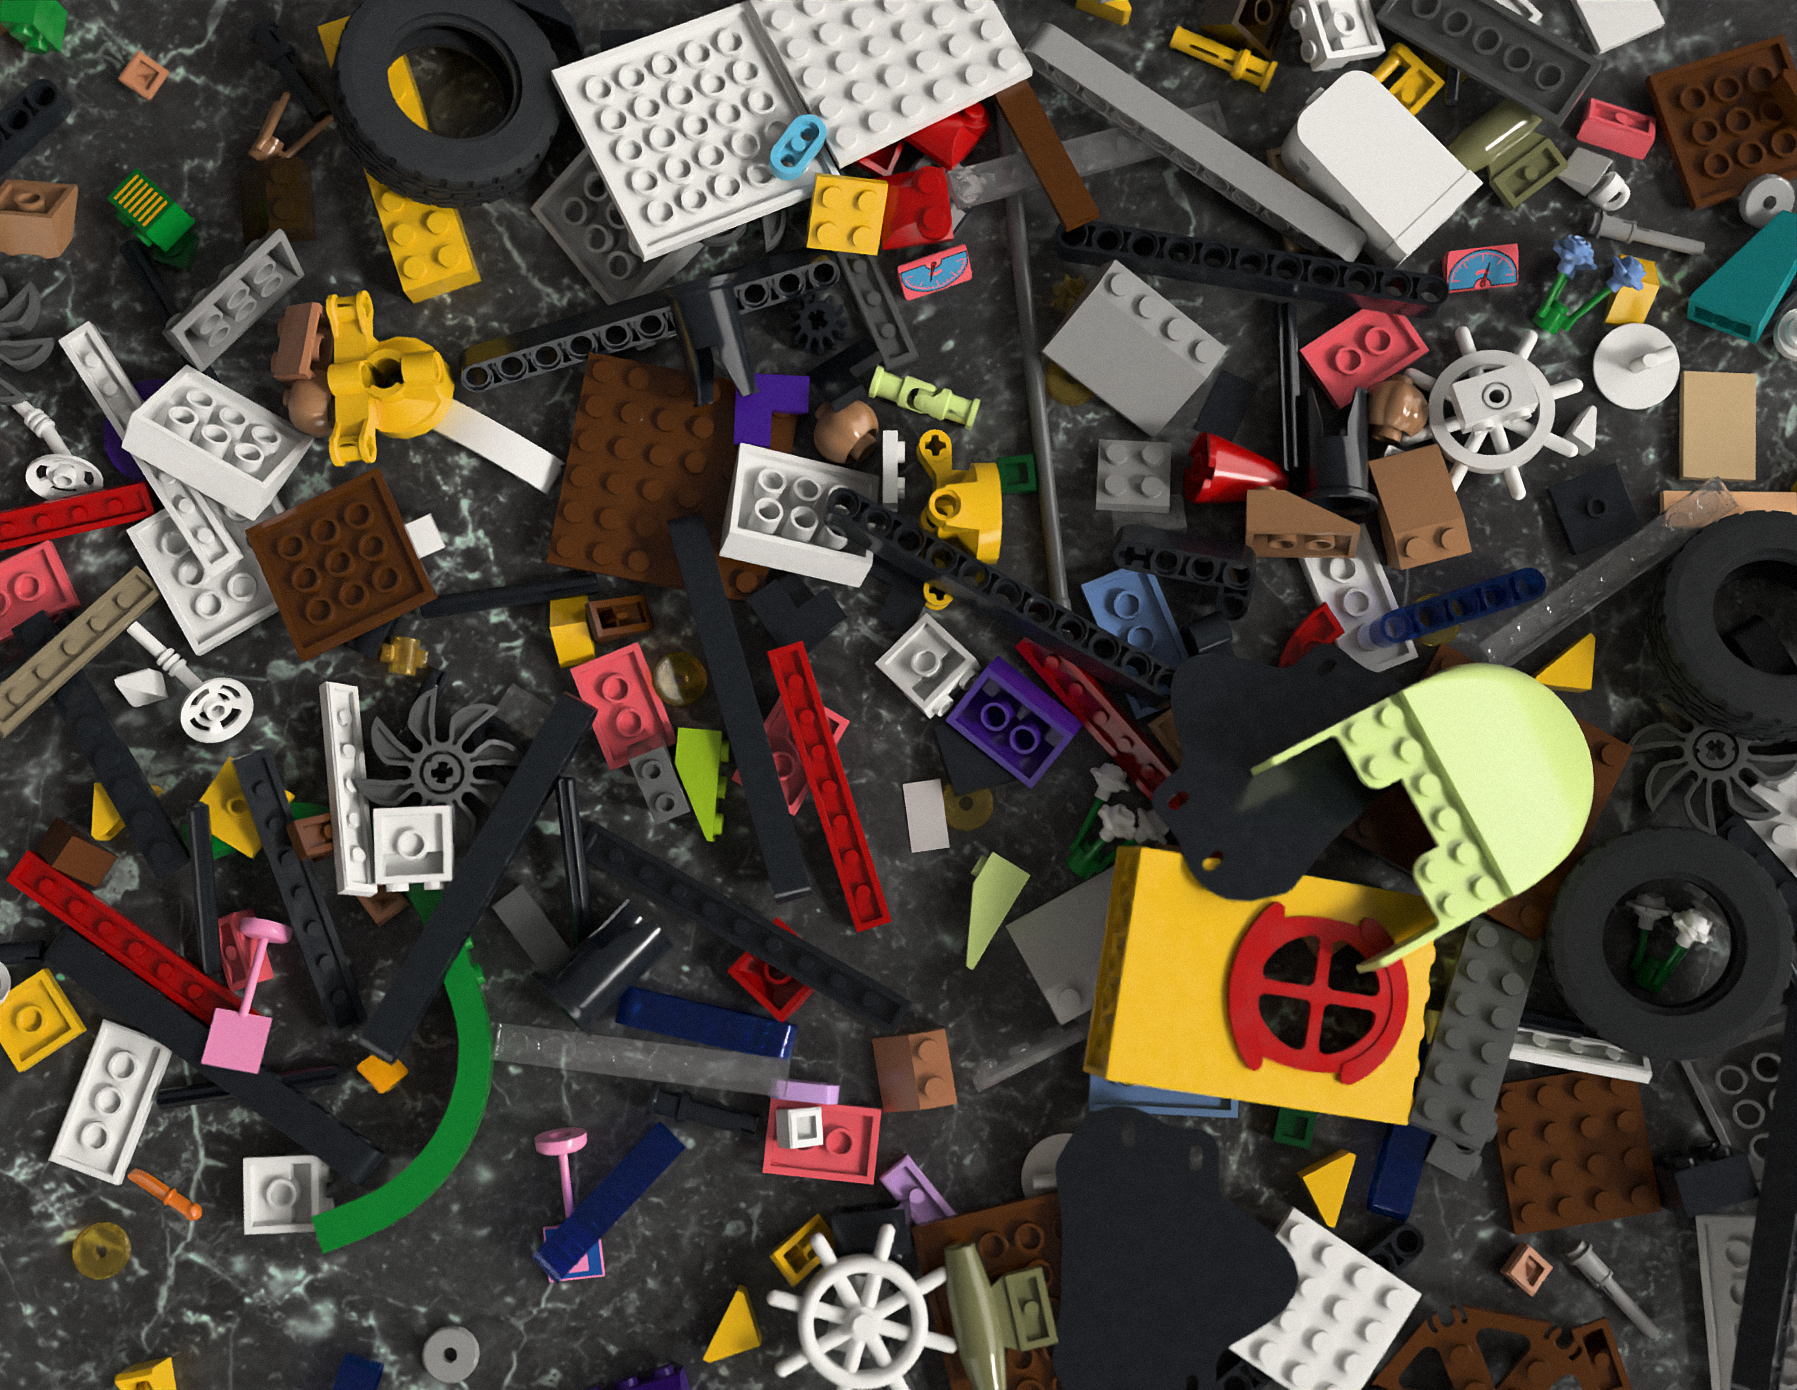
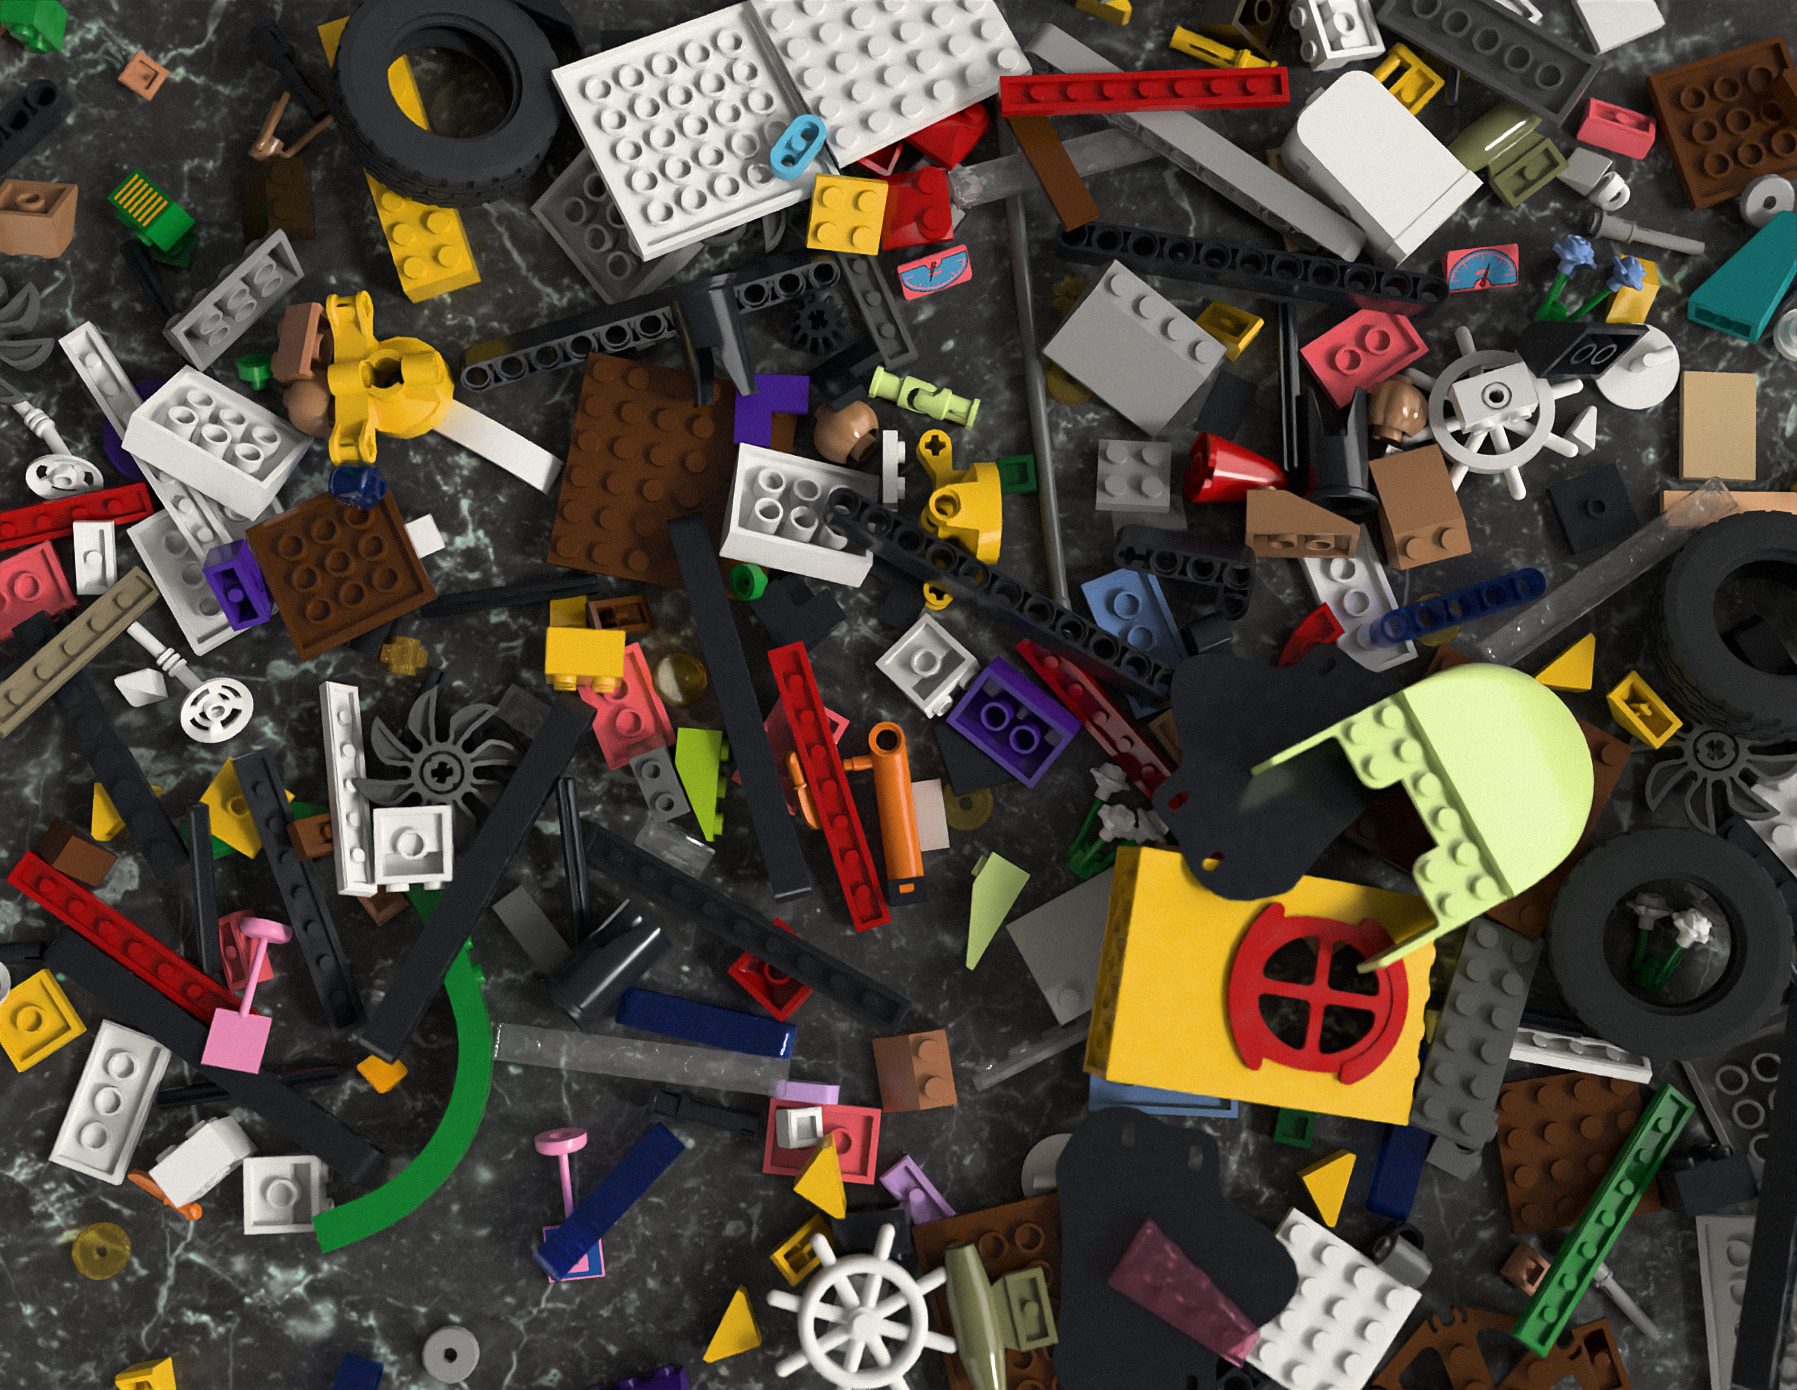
(94, 556): none -> white plate
(203, 1160): none -> white brick
(238, 585): none -> dark purple brick
(254, 369): none -> green tile
(357, 485): none -> clear blue head
(585, 659): none -> yellow brick
(675, 848): none -> clear tile
(747, 581): none -> green tile
(802, 792): none -> orange piece
(822, 1179): none -> yellow slope
(896, 815): none -> orange piece
(1143, 91): none -> red plate
(1174, 1289): none -> clear pink wing
(1229, 326): none -> yellow slope
(1401, 1260): none -> dark grey brick
(1576, 348): none -> black slope
(1602, 1220): none -> green tile
(1642, 711): none -> yellow slope

